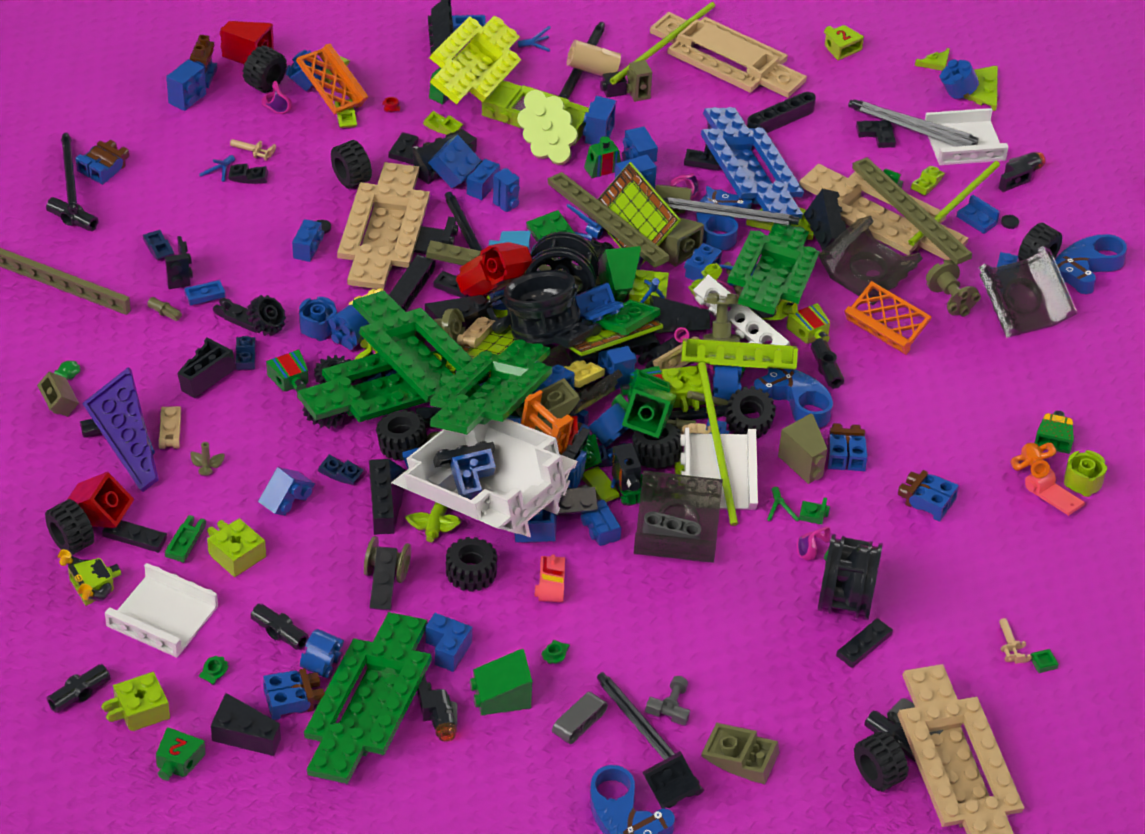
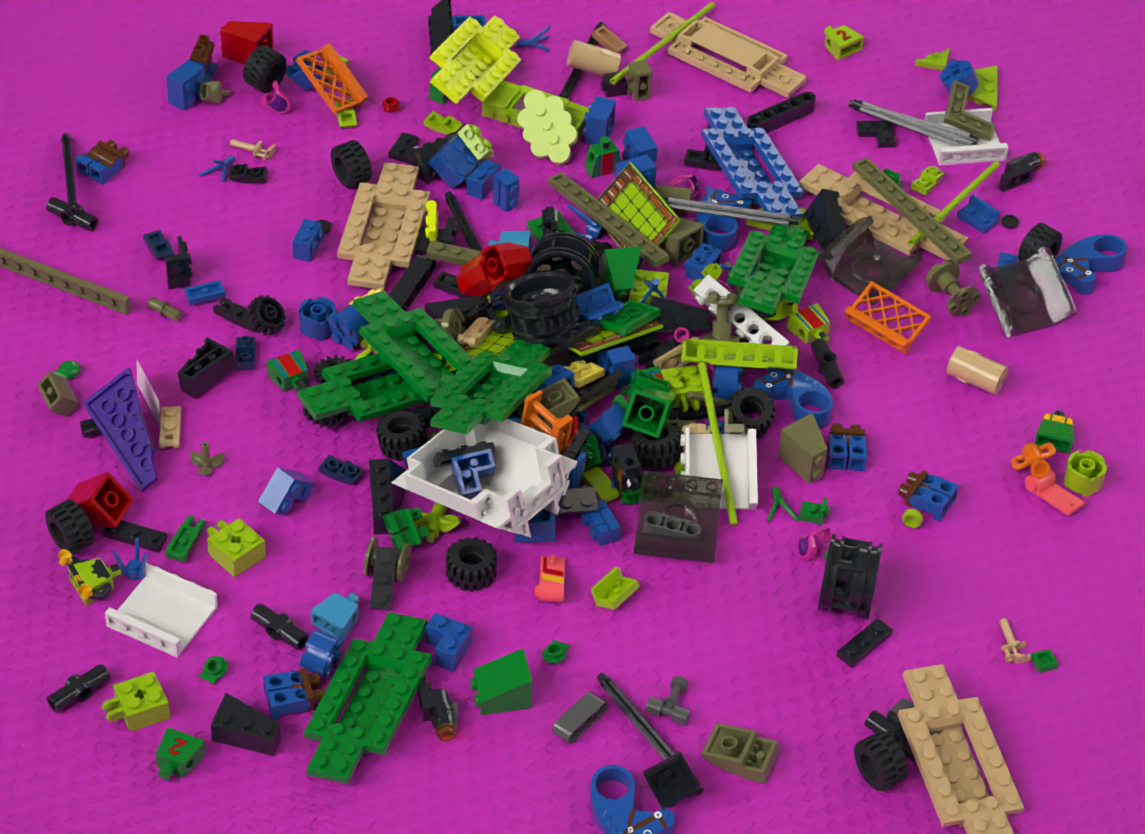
(134, 568): none -> blue plant
(148, 392): none -> sticker
(212, 91): none -> olive piece
(336, 614): none -> dark azure torso
(405, 518): none -> green hips
(432, 221): none -> neon yellow hinge
(476, 143): none -> lime plate
(549, 221): none -> black piece
(609, 40): none -> medium nougat tile
(613, 589): none -> lime bracket
(731, 428): none -> olive panel
(912, 518): none -> lime tile
(958, 118): none -> olive plate
(977, 370): none -> tan piece

